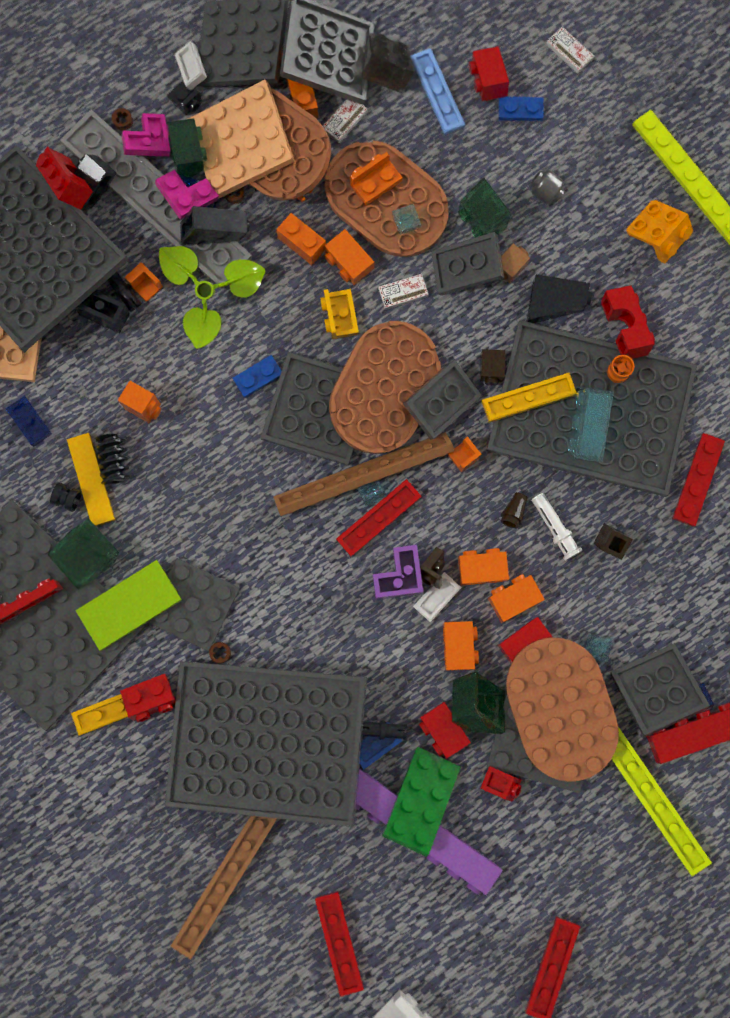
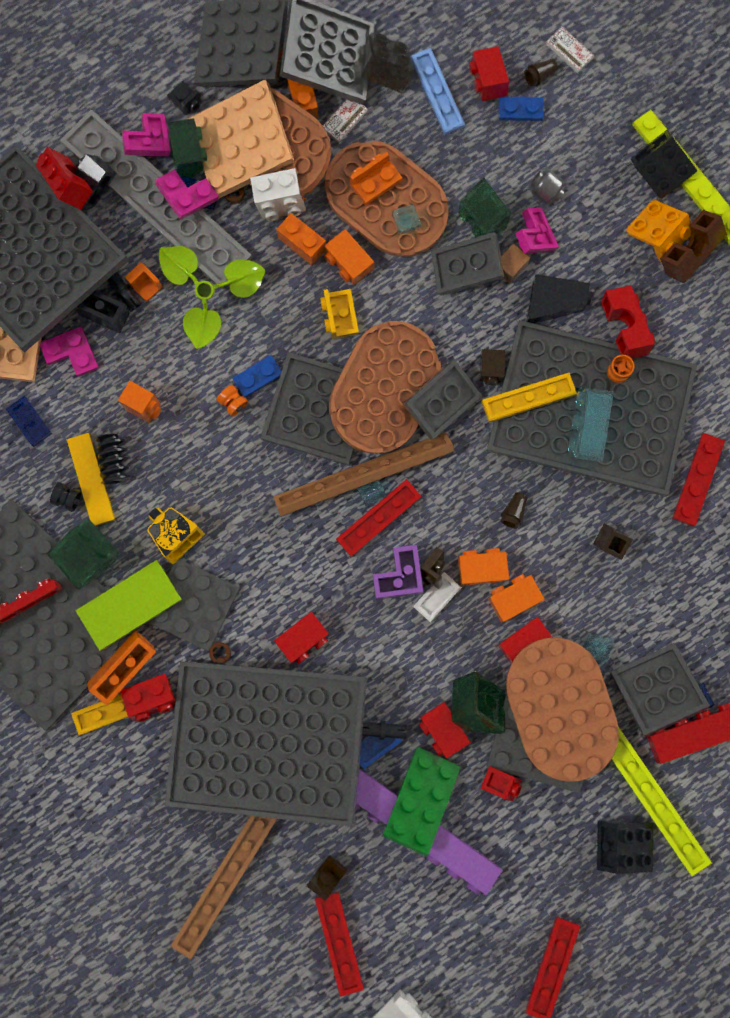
(71, 345): none -> dark pink plate
(121, 667): none -> orange brick
(129, 120): reddish brown bush -> none
(173, 533): none -> torso
(190, 65): white tile -> none
(213, 226): black slope -> none
(231, 400): none -> orange wheel
(277, 194): none -> white bracket
(302, 638): none -> red brick
(327, 877): none -> dark brown bracket
(403, 291): tile -> none
(459, 645): orange brick -> none
(465, 454): orange panel -> none
(538, 236): none -> dark pink plate
(539, 72): none -> dark brown cone
(561, 535): white pin -> none
(624, 847): none -> black bracket
(663, 164): none -> black bracket
(706, 234): none -> reddish brown arch

